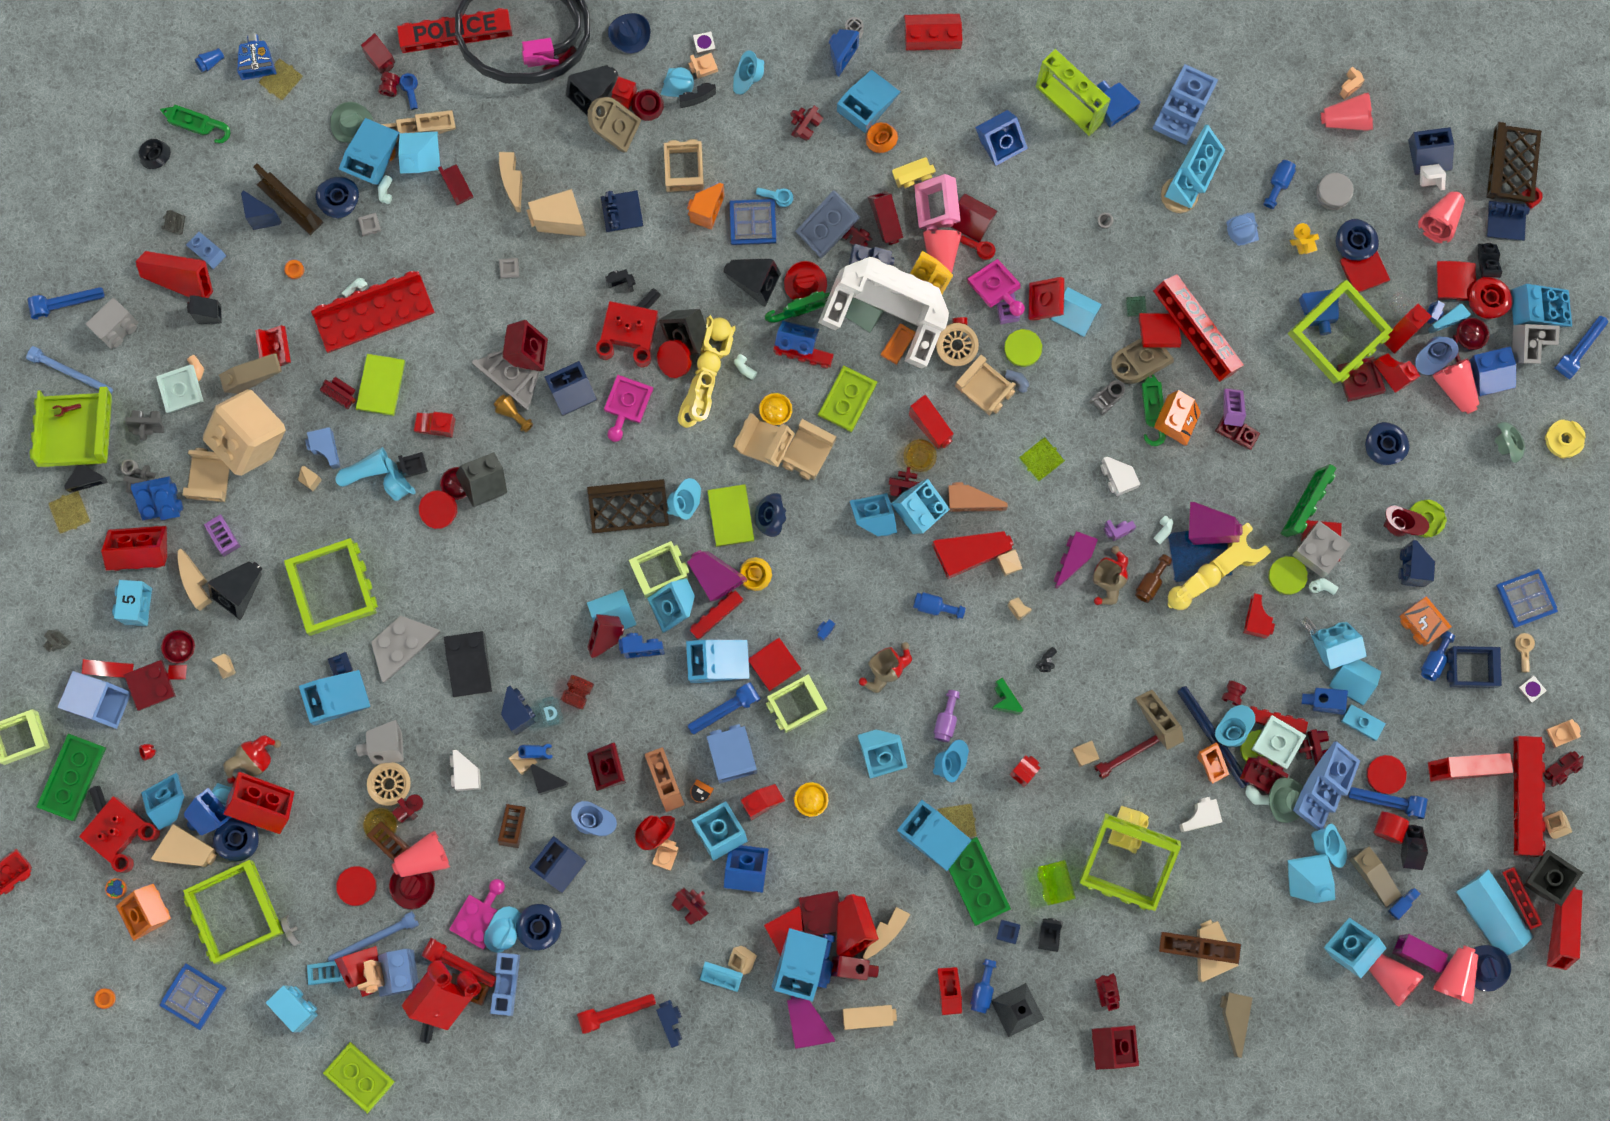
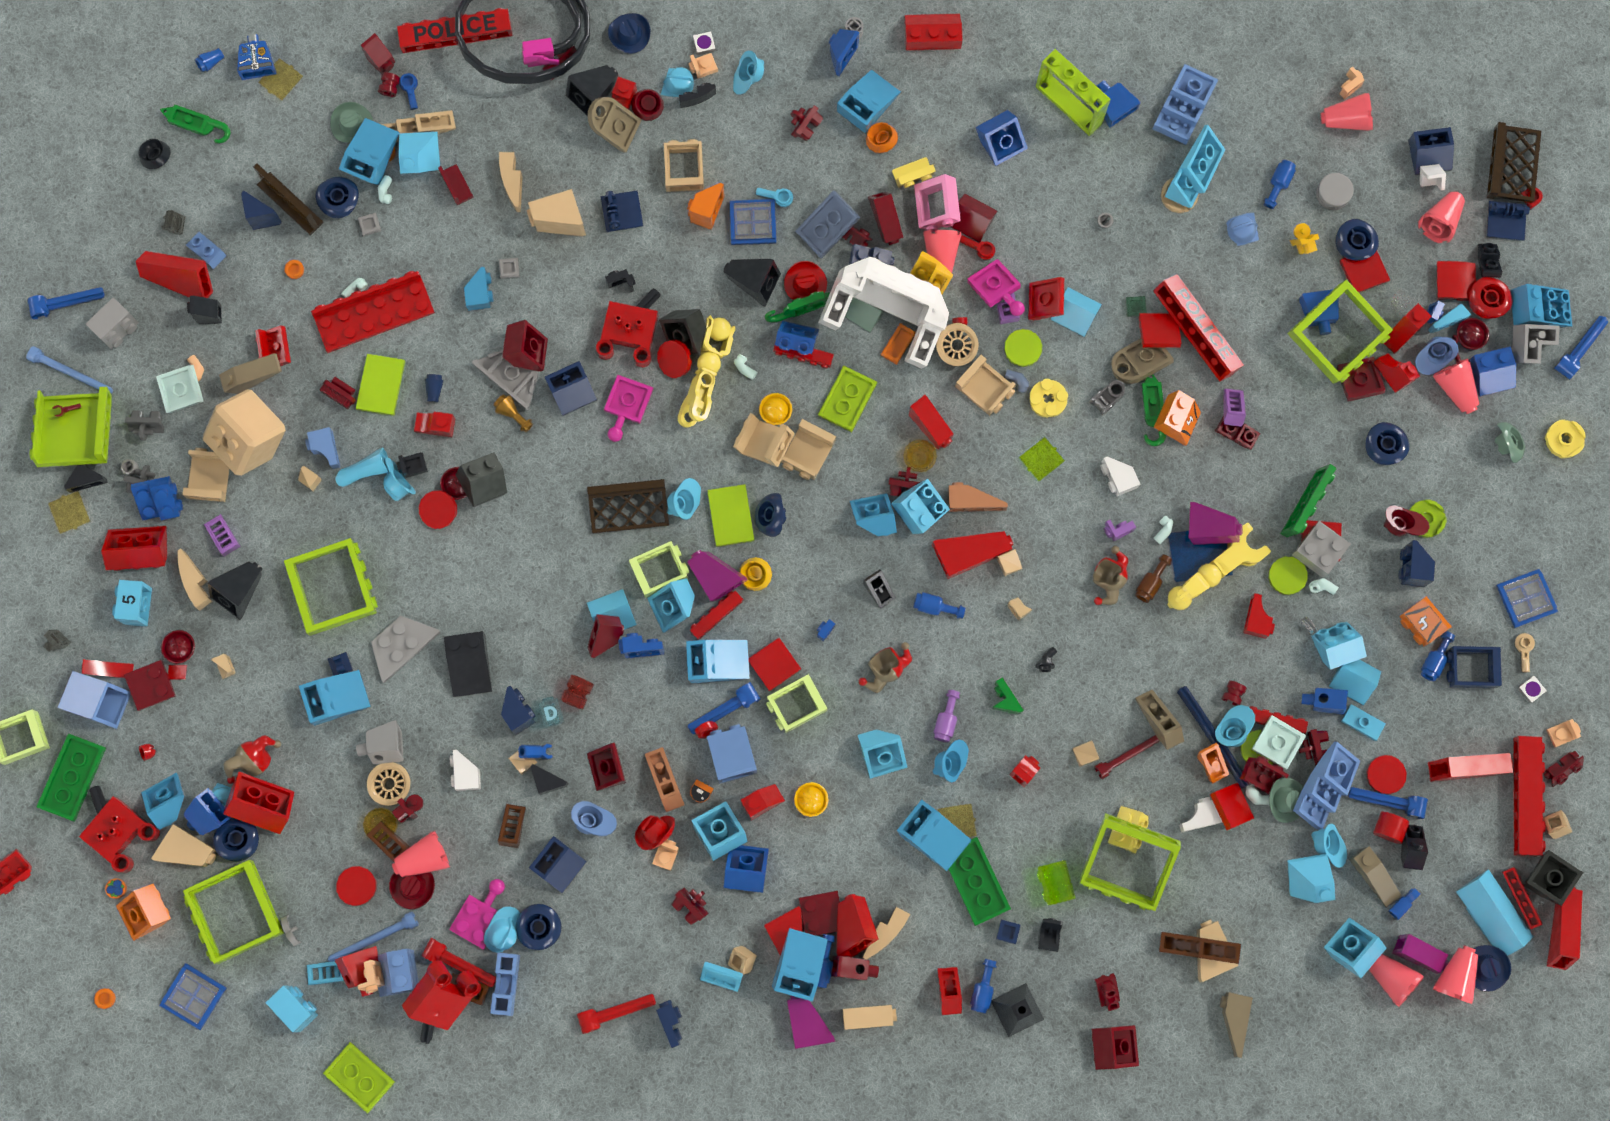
(433, 387): none -> dark blue cone
(477, 291): none -> dark azure slope
(704, 729): none -> red tile
(879, 588): none -> black slope
(1048, 409): none -> light yellow plate
(1079, 553): magenta slope -> none
(1232, 806): none -> red tile

